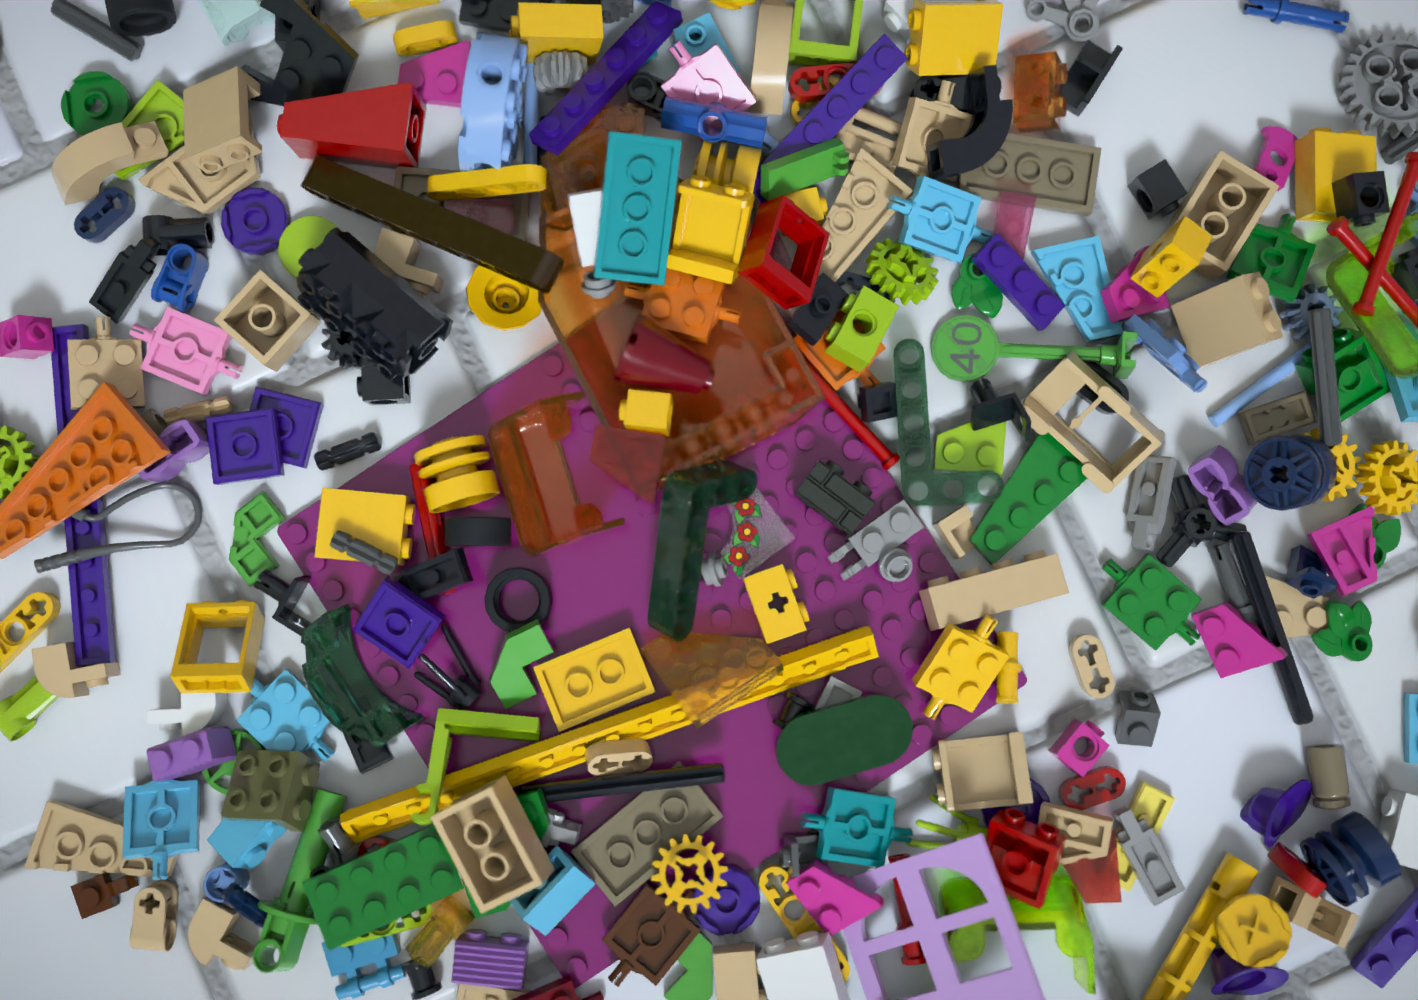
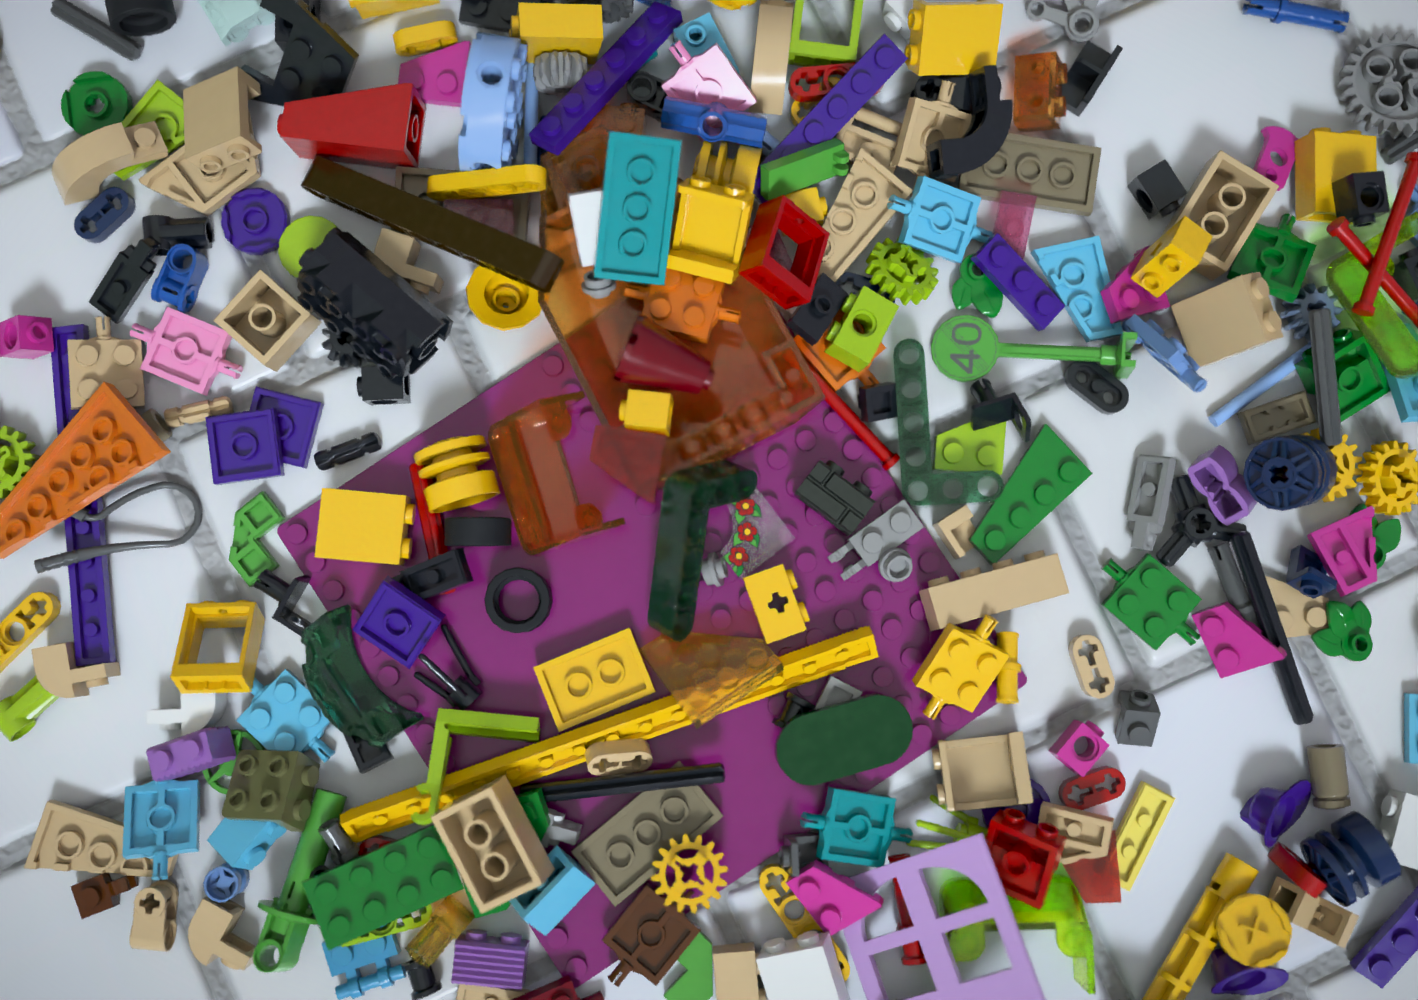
(187, 444): medium lavender brick -> none
(244, 903): dark blue axle -> none
(364, 552): dark grey axle -> none
(517, 651): bright green tile -> none
(737, 904): dark purple tile -> none
(1057, 390): tan piece -> none
(1147, 857): light grey hinge -> none

